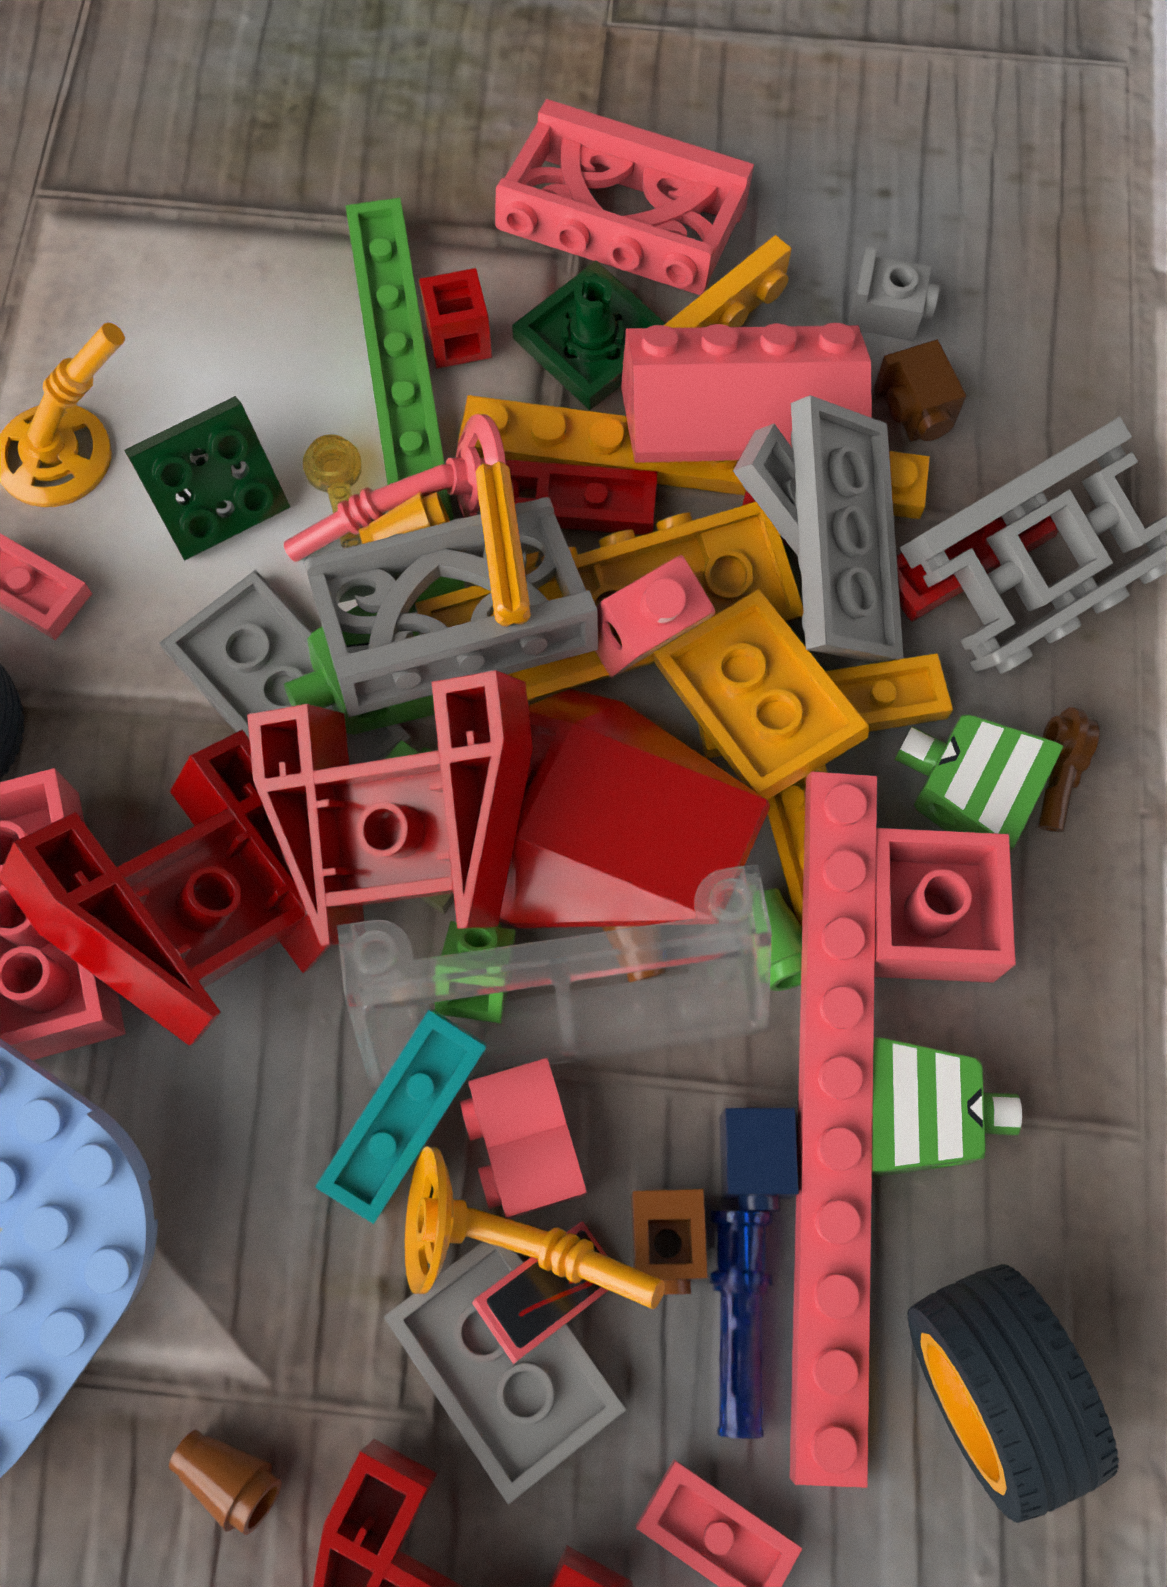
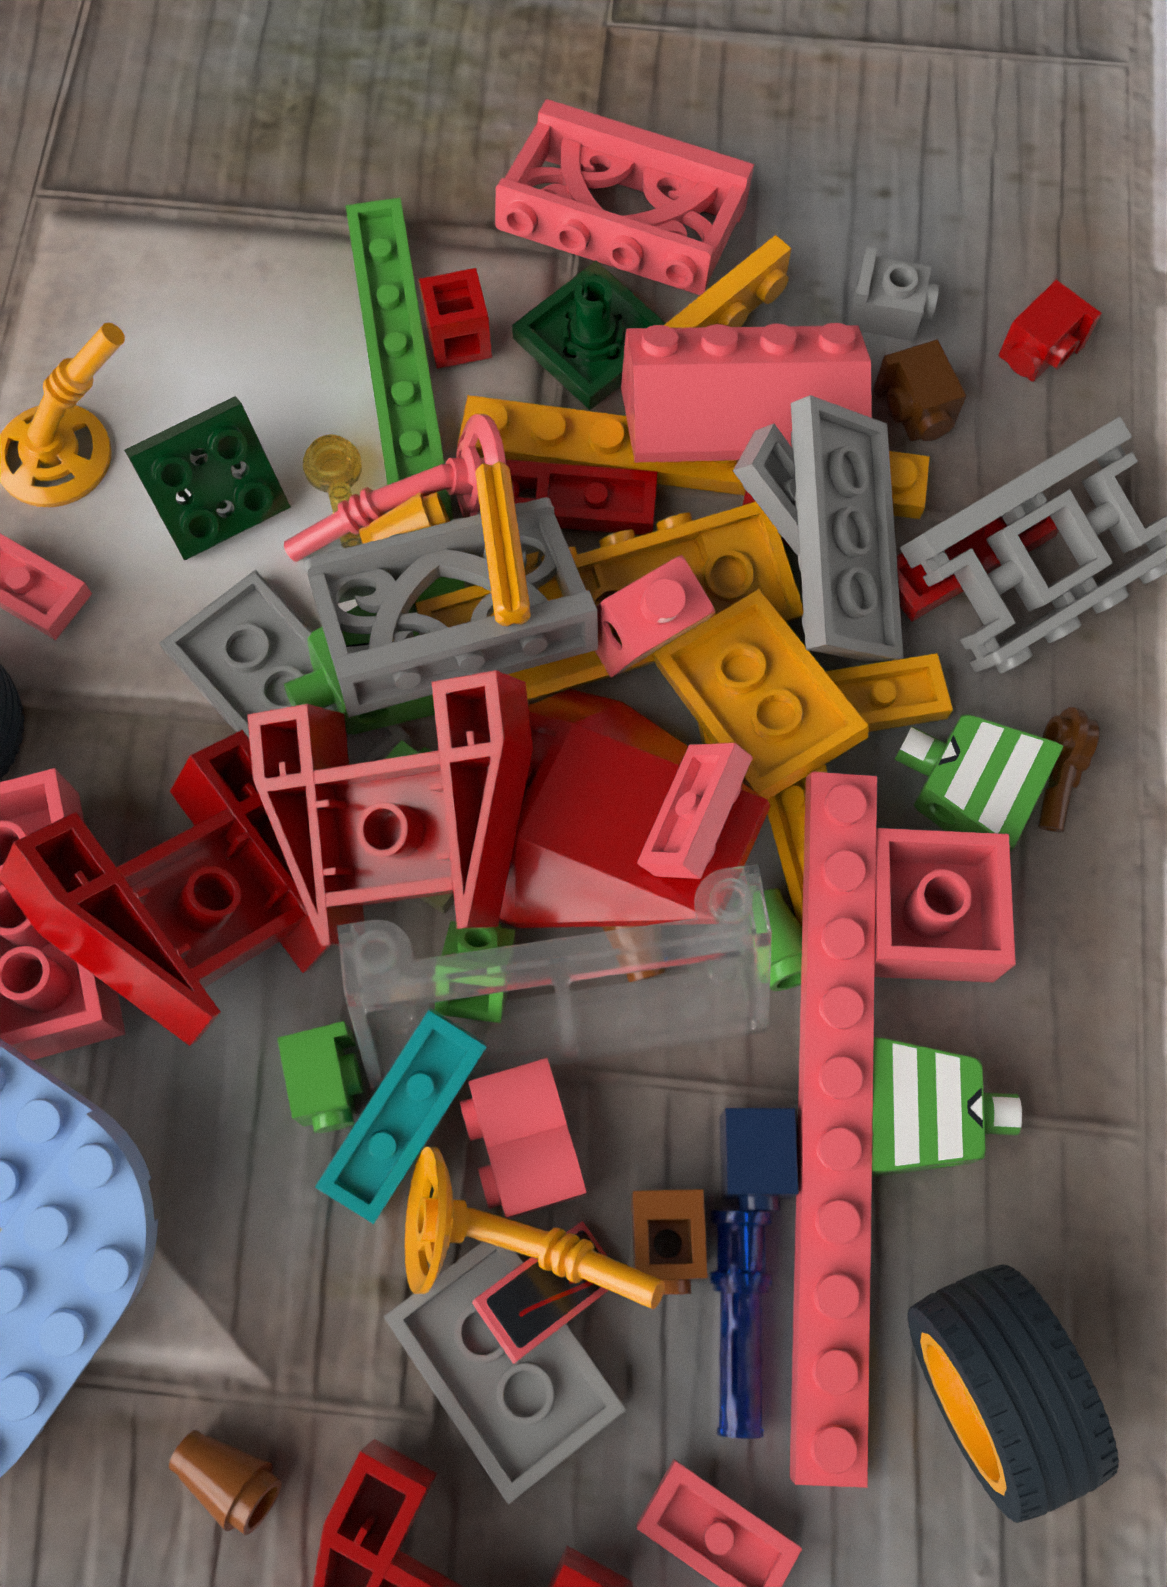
(321, 1076): none -> bright green brick
(695, 810): none -> coral plate
(1048, 331): none -> red brick

